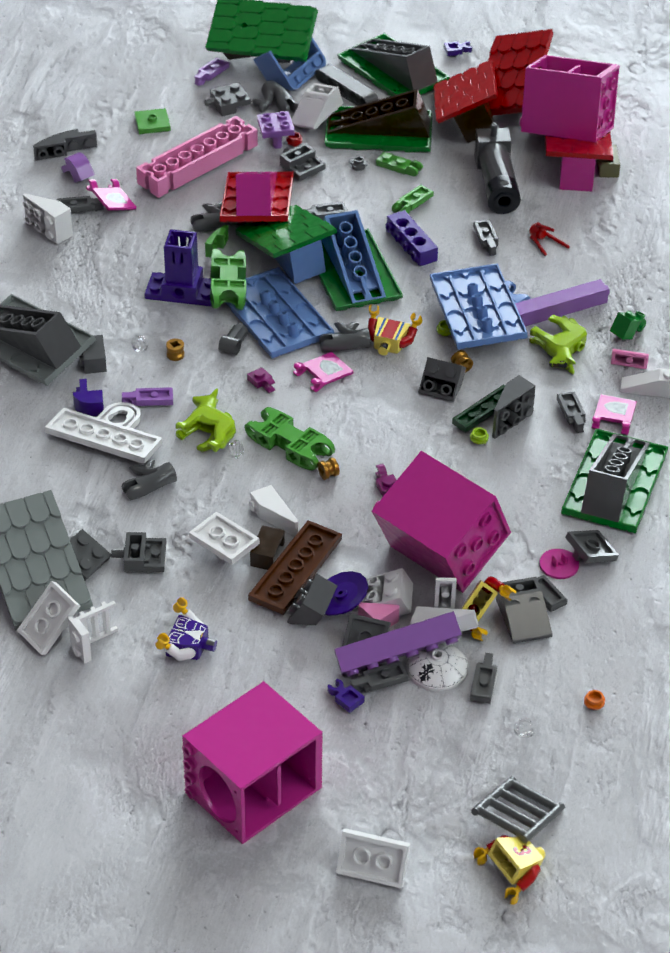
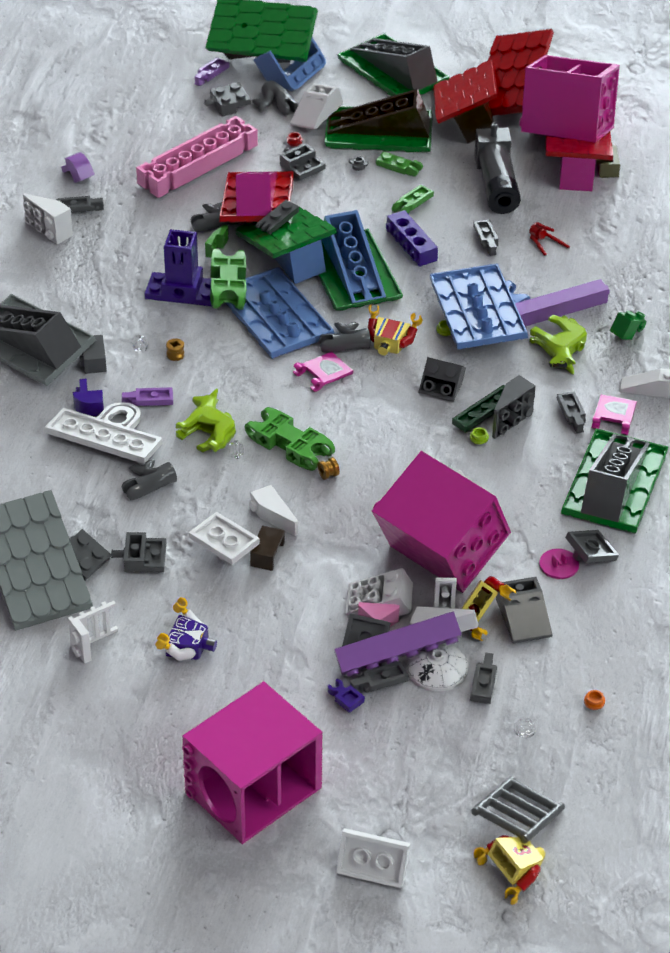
(48, 618): white plate -> none
(63, 142): dark grey slope -> none
(112, 197): flag -> none
(152, 121): bright green plate -> none
(233, 340): dark grey piece -> none
(261, 378): magenta plate -> none
(275, 126): medium lavender plate -> none
(278, 217): none -> dark grey hinge
(294, 566): reddish brown plate -> none
(312, 601): dark grey slope -> none
(327, 209): hinge -> none
(348, 86): beam -> none
(349, 592): dark purple piece -> none
(384, 480): magenta plate -> none
(456, 48): plate -> none
(461, 358): pearl gold wheel -> none
(552, 596): dark grey tile -> none
(629, 358): bright pink slope -> none

